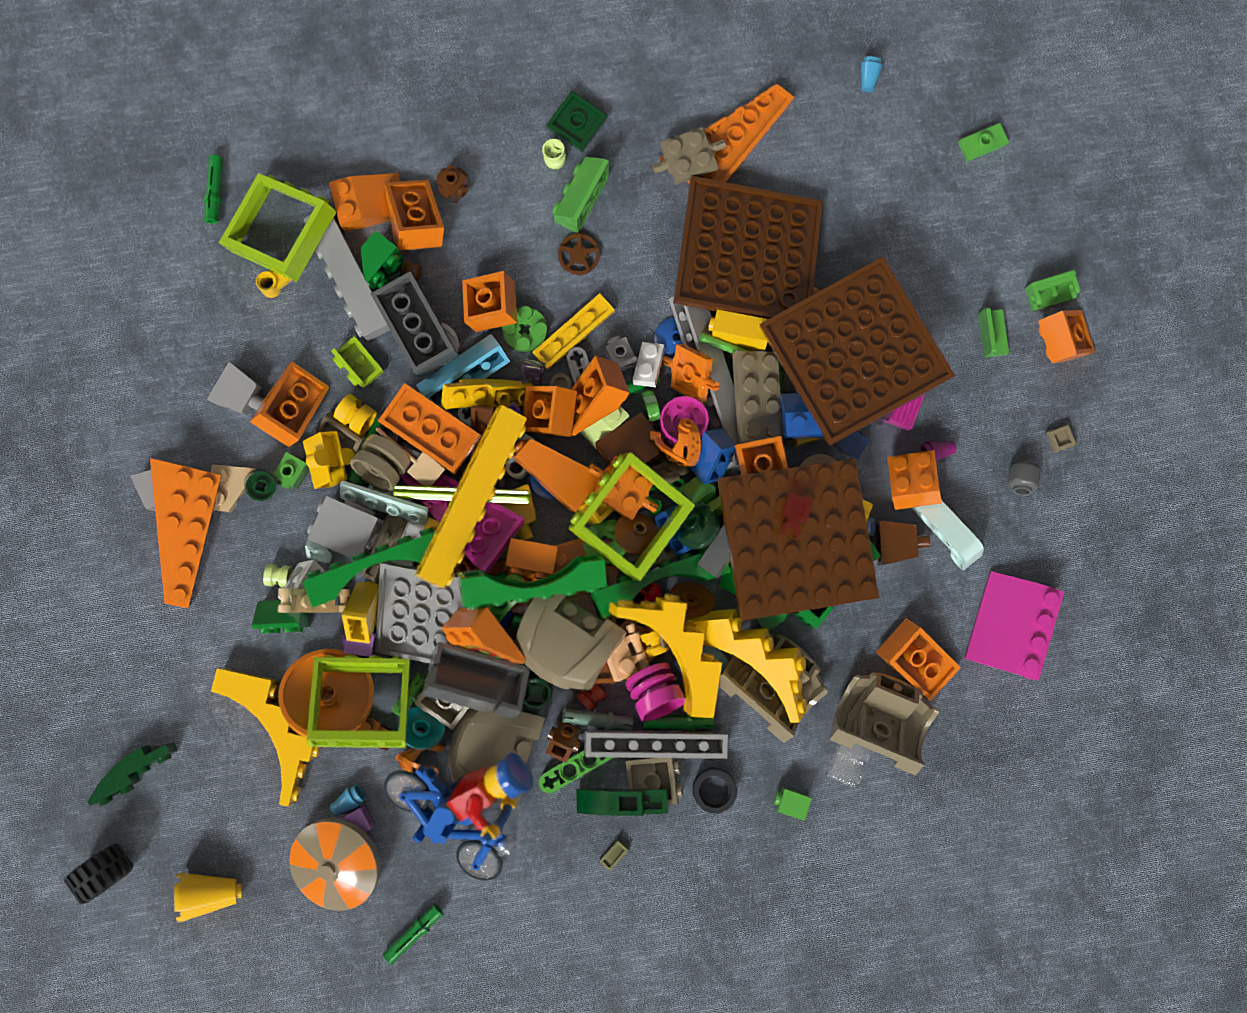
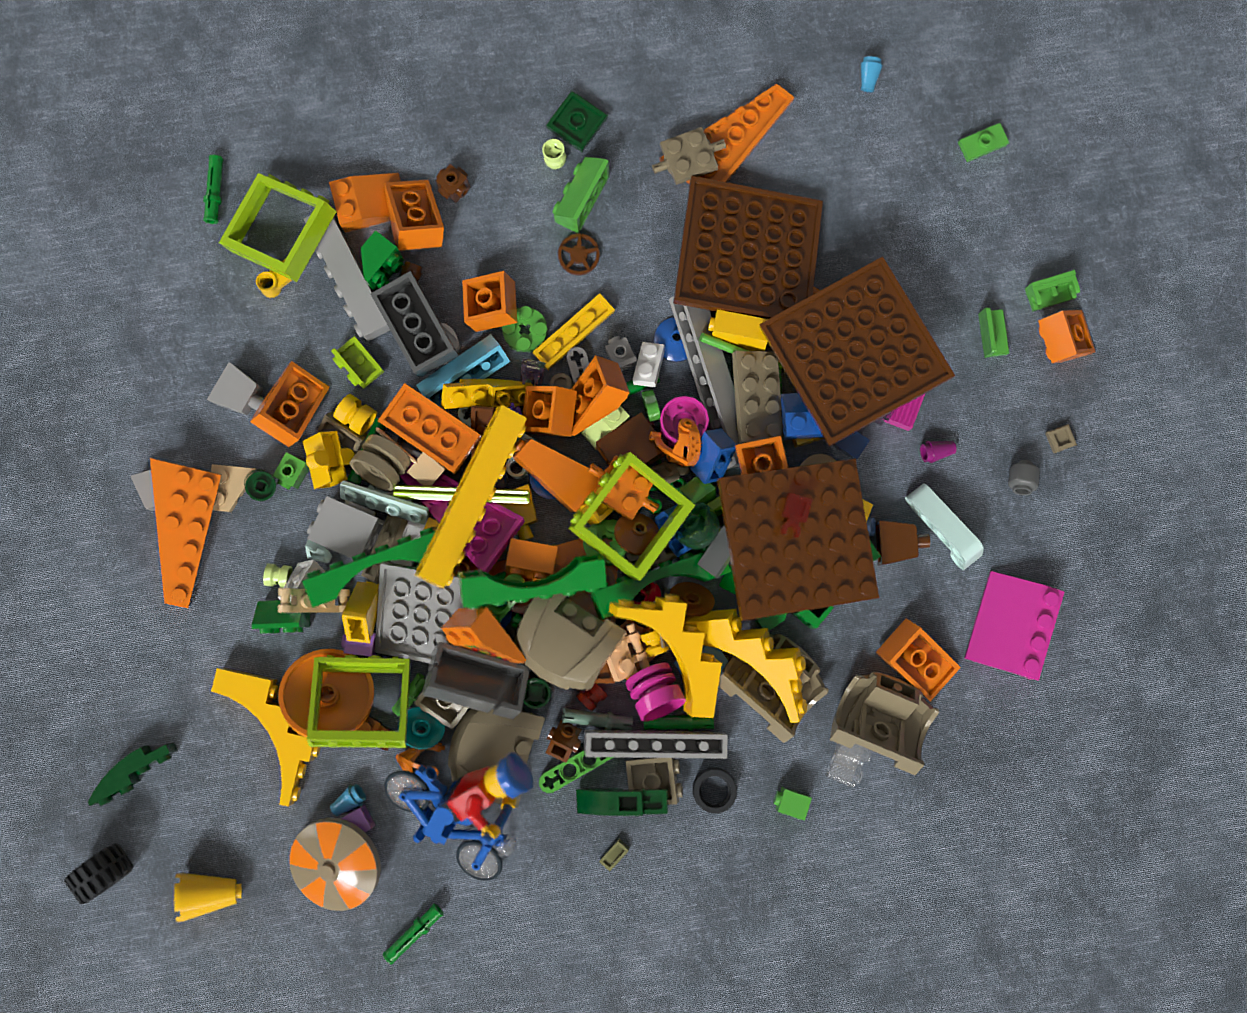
(691, 372): orange plate -> none
(914, 480): orange brick -> none

